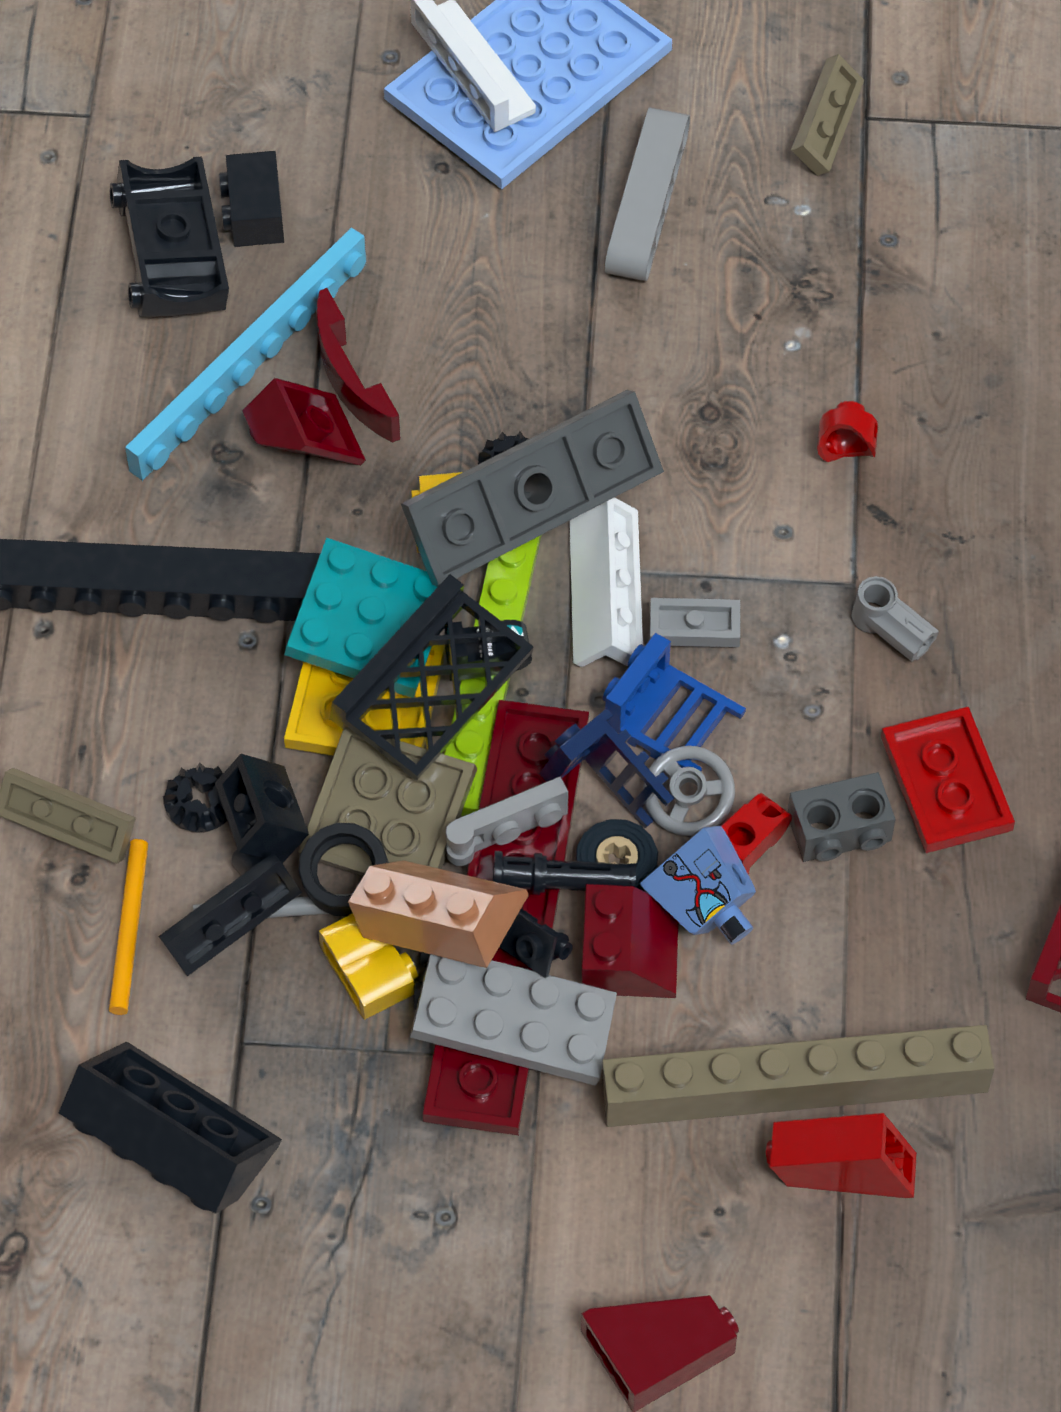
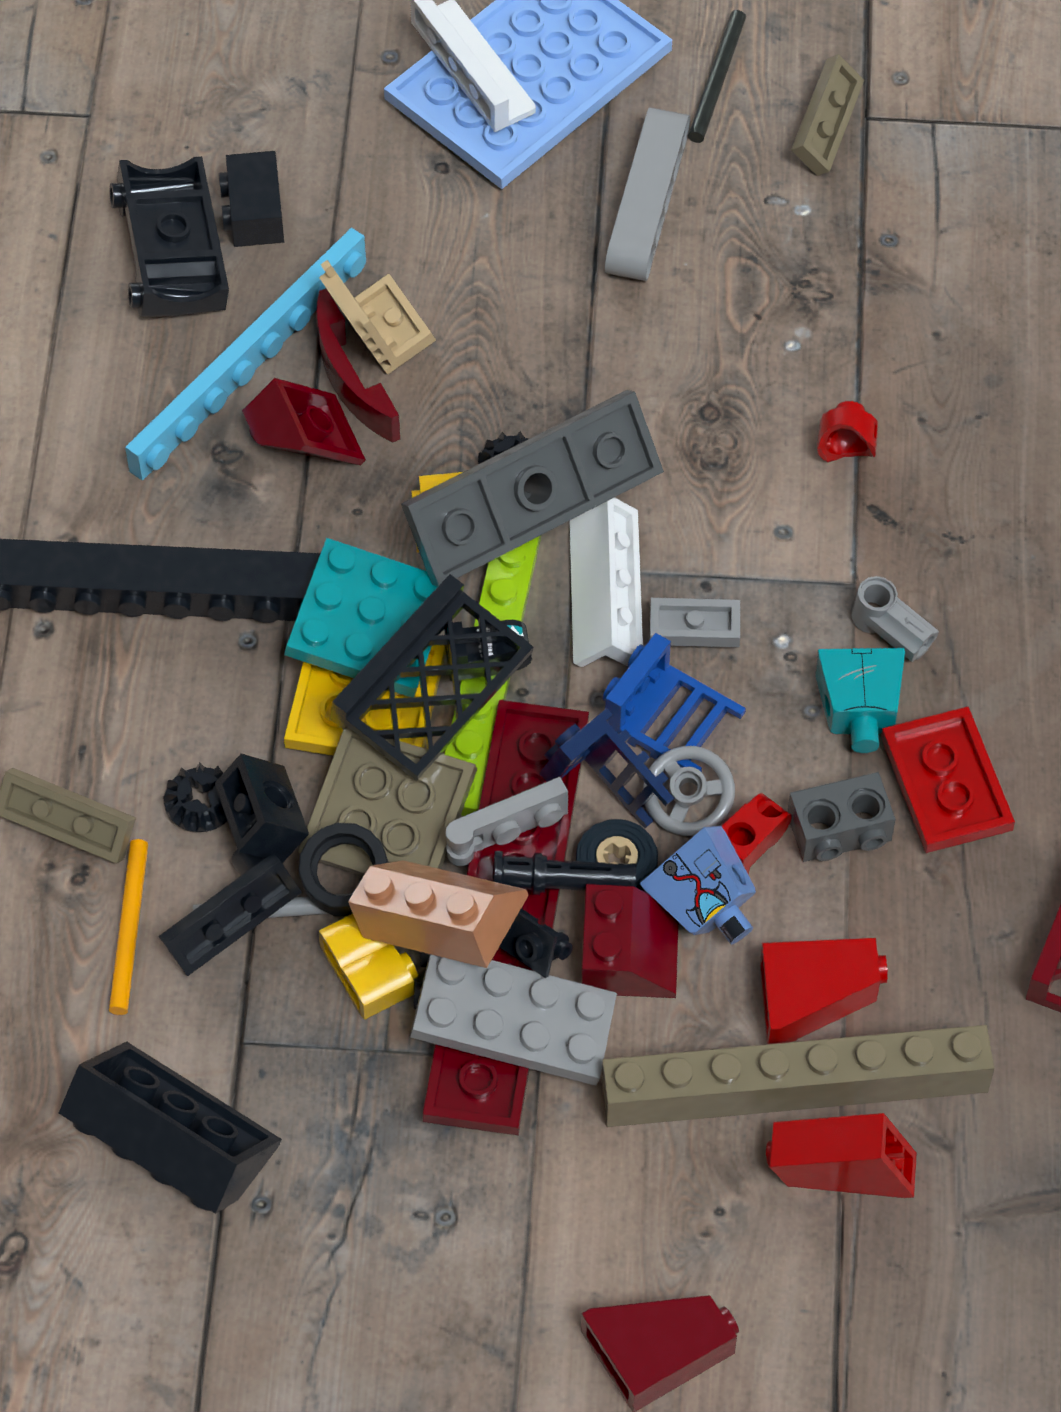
(381, 319): none -> tan plate
(717, 76): none -> pearl dark grey bar
(817, 983): none -> red slope
(860, 691): none -> teal torso

